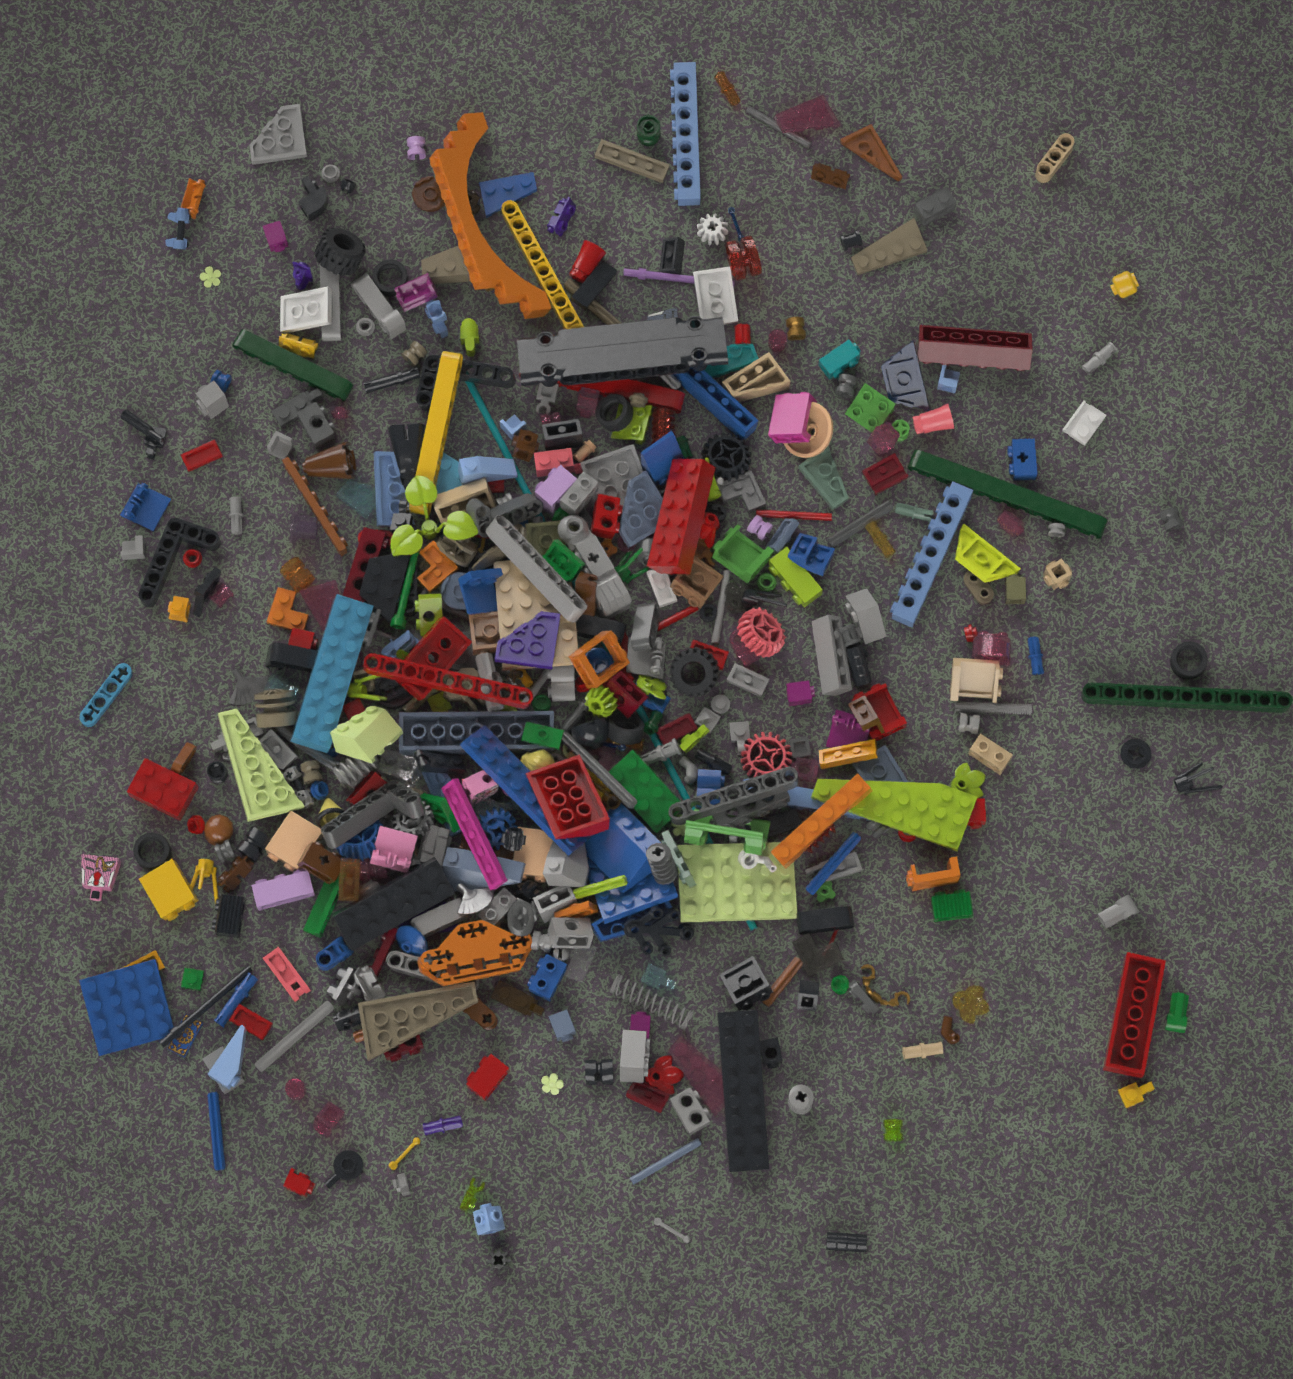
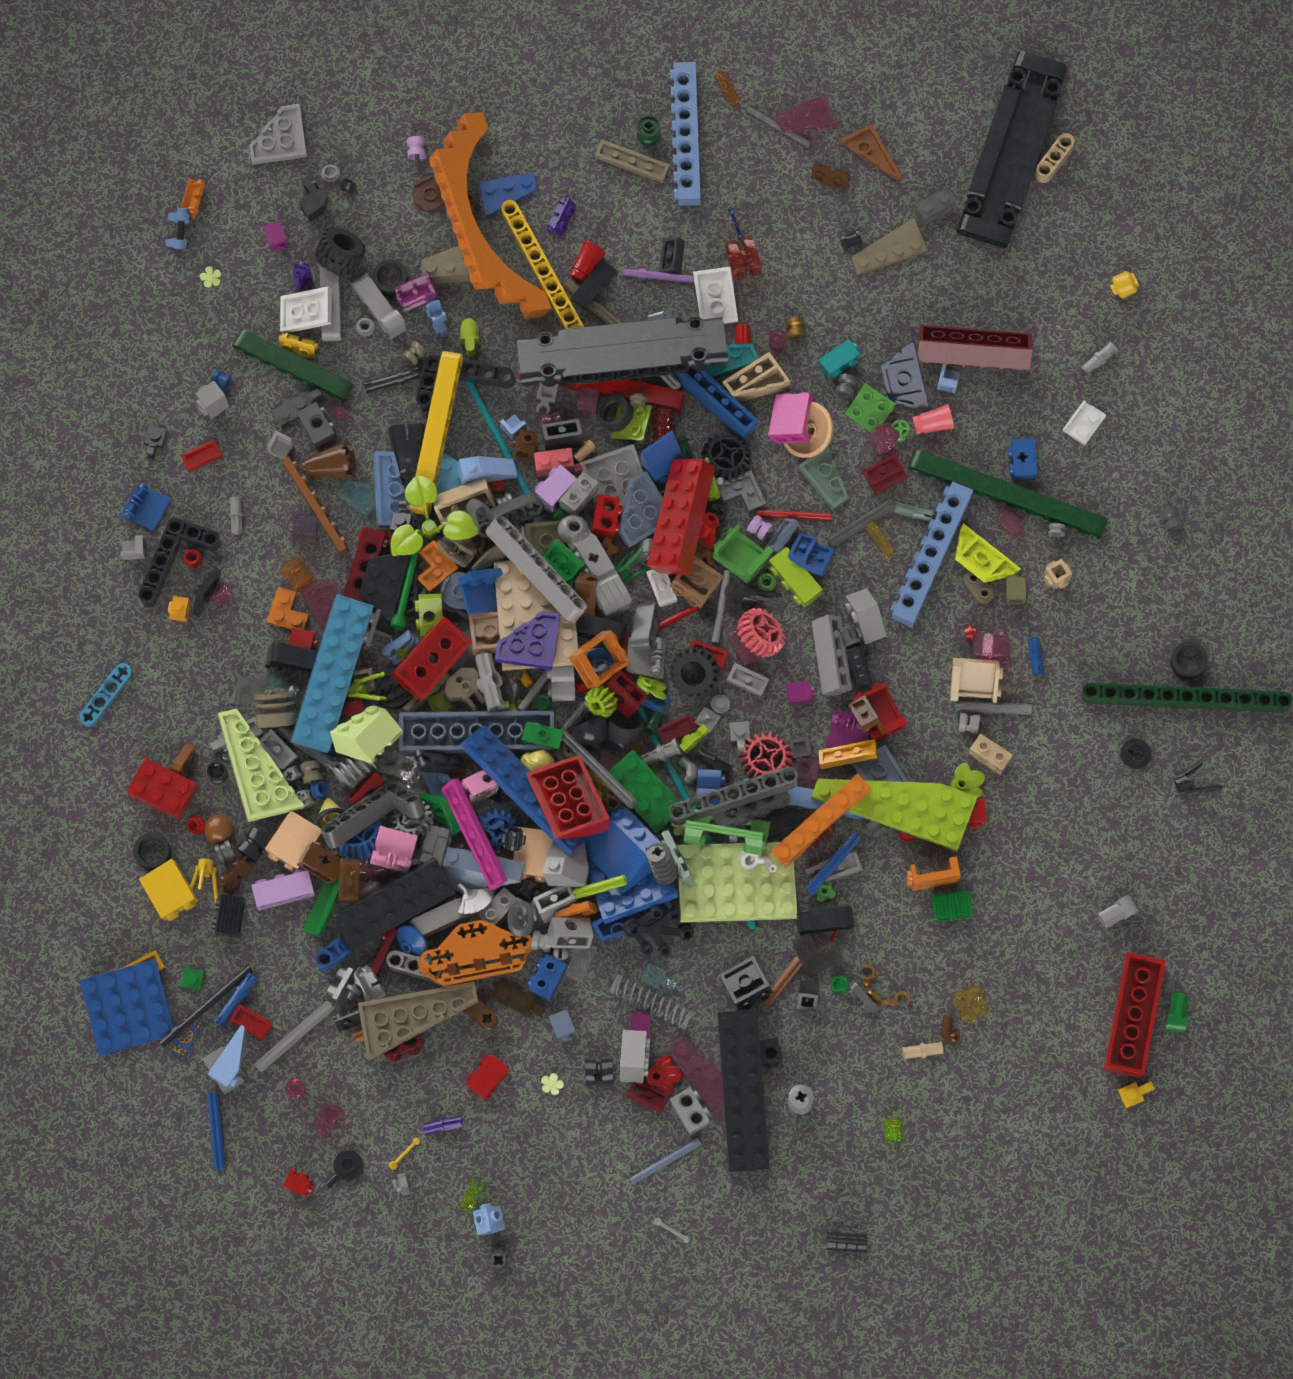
(99, 874): torso -> none
(140, 425): black axle -> none
(286, 973): coral plate -> none
(440, 674): red beam -> none
(706, 233): white gear -> none
(1012, 149): none -> black panel

